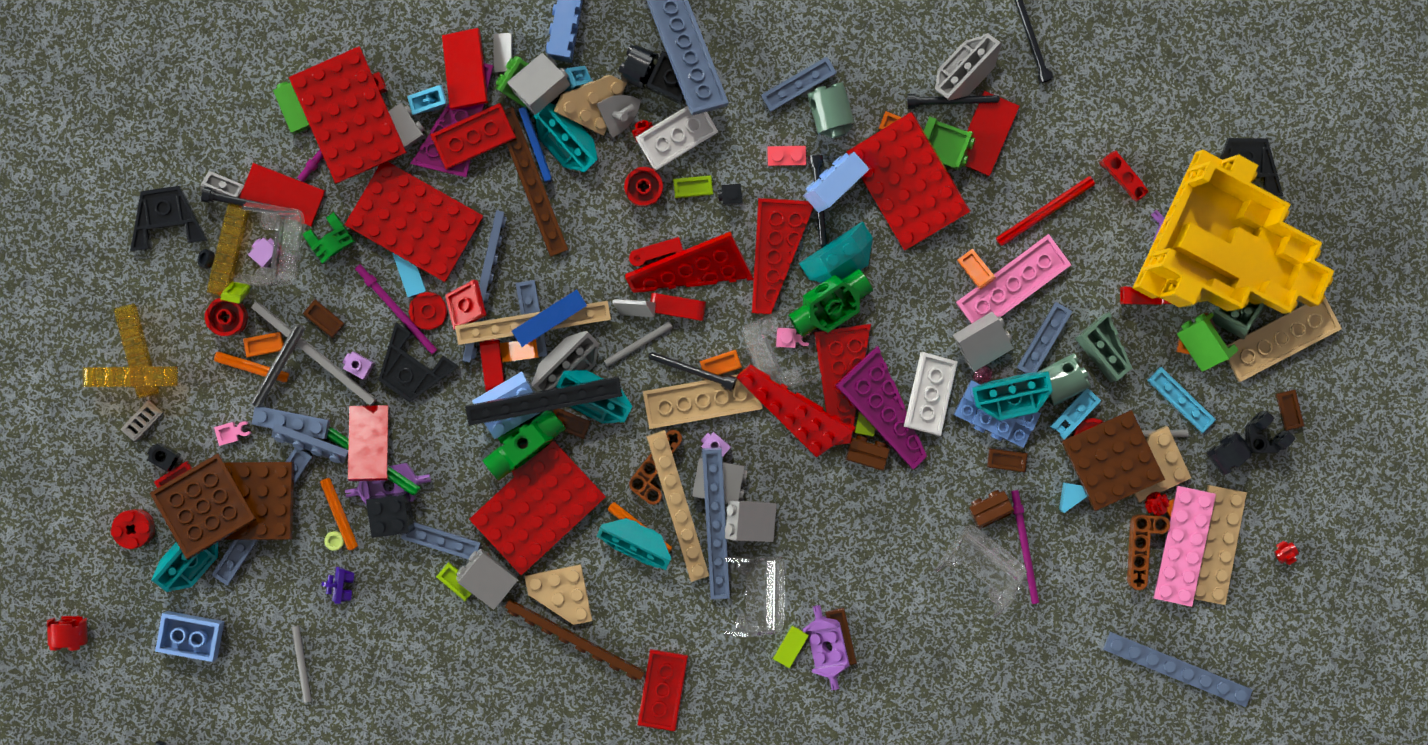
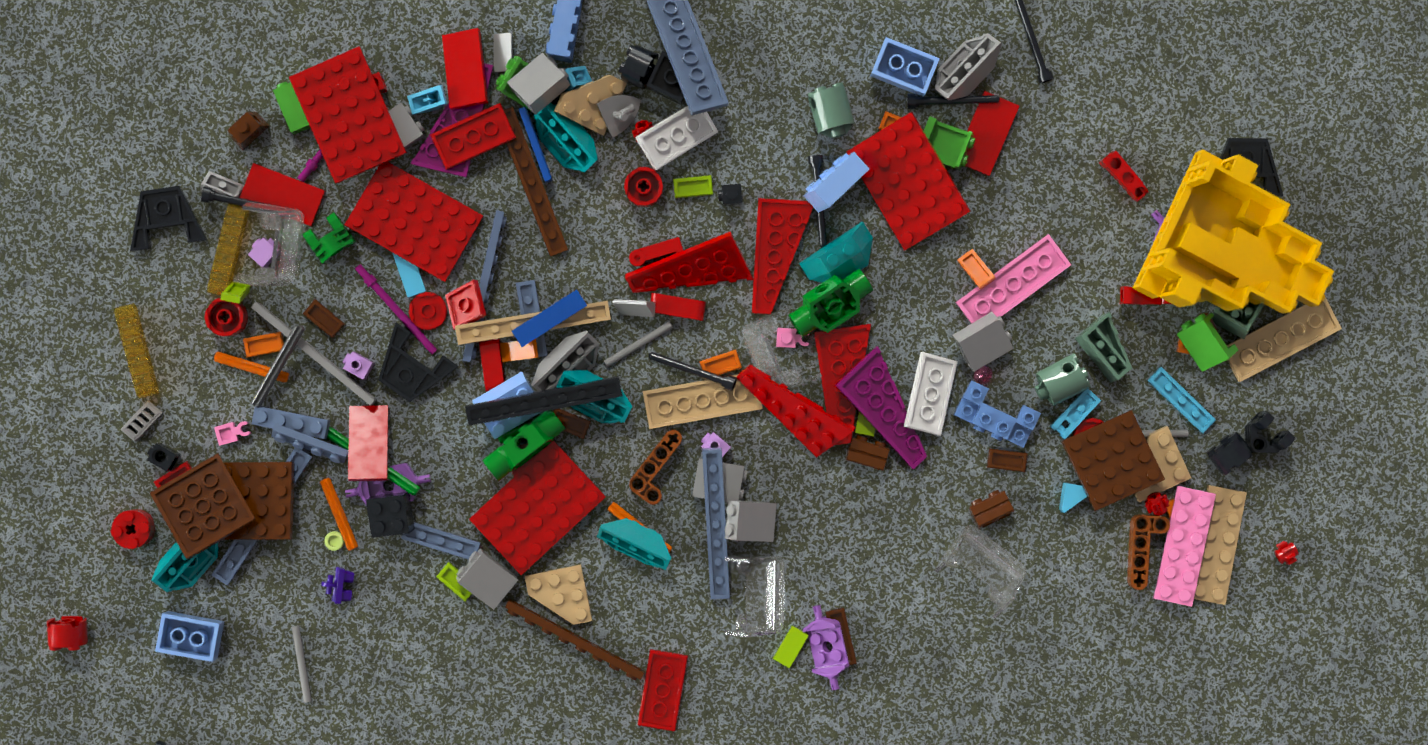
(129, 376): clear yellow beam -> none
(206, 258): black tile -> none
(247, 129): none -> reddish brown torso
(677, 505): tan plate -> none
(786, 155): coral plate -> none
(798, 84): sand blue plate -> none
(904, 67): none -> light blue brick
(1013, 395): teal wedge -> none
(1018, 511): magenta bar -> none
(1044, 338): sand blue plate -> none
(1045, 211): red axle -> none
(1177, 669): sand blue plate -> none
(1289, 410): reddish brown tile -> none

